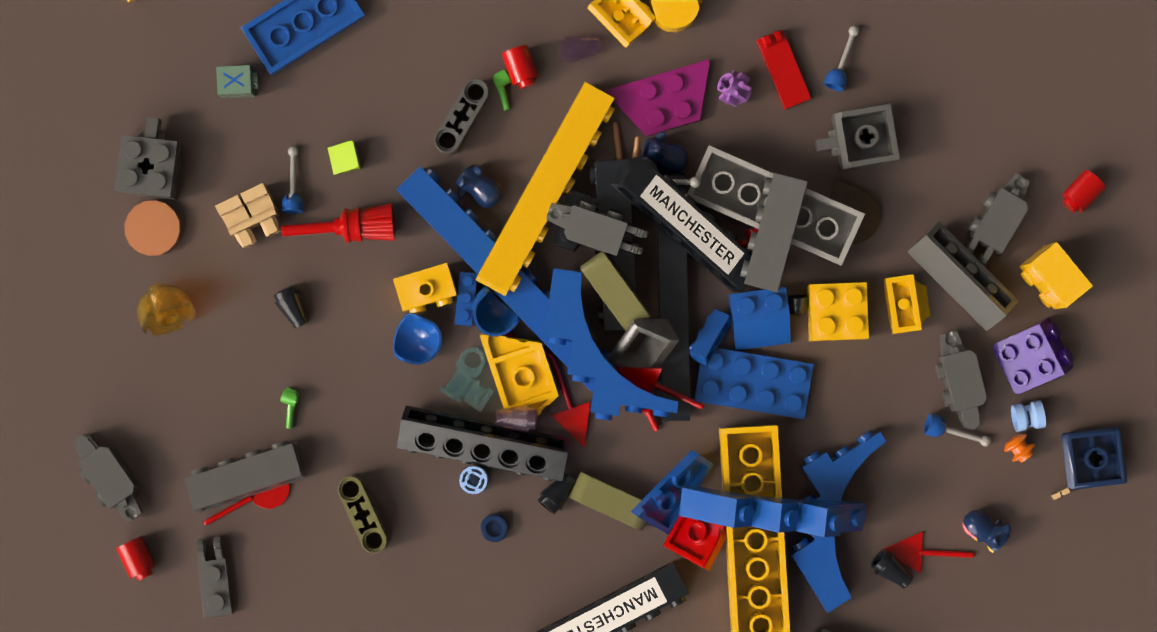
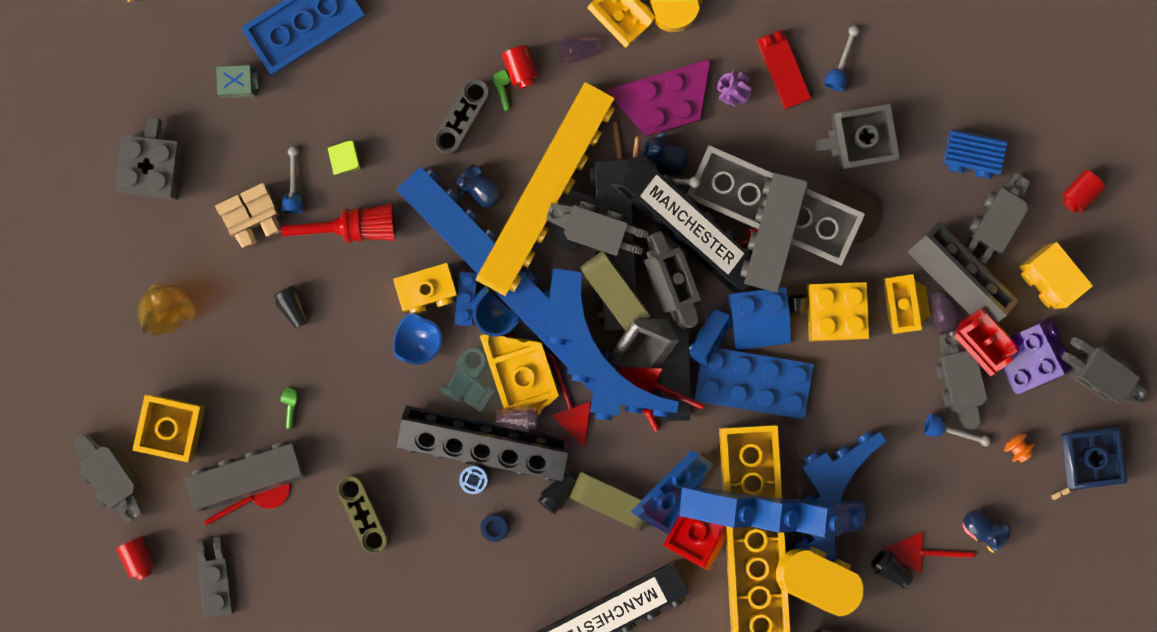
(152, 228): nougat tile -> none
(169, 428): none -> yellow brick
(672, 281): none -> dark grey hinge
(820, 581): none -> yellow brick
(943, 312): none -> cone
(974, 153): none -> blue brick
(986, 341): none -> red hinge
(1028, 416): light blue wheel -> none
(1103, 374): none -> dark grey hinge

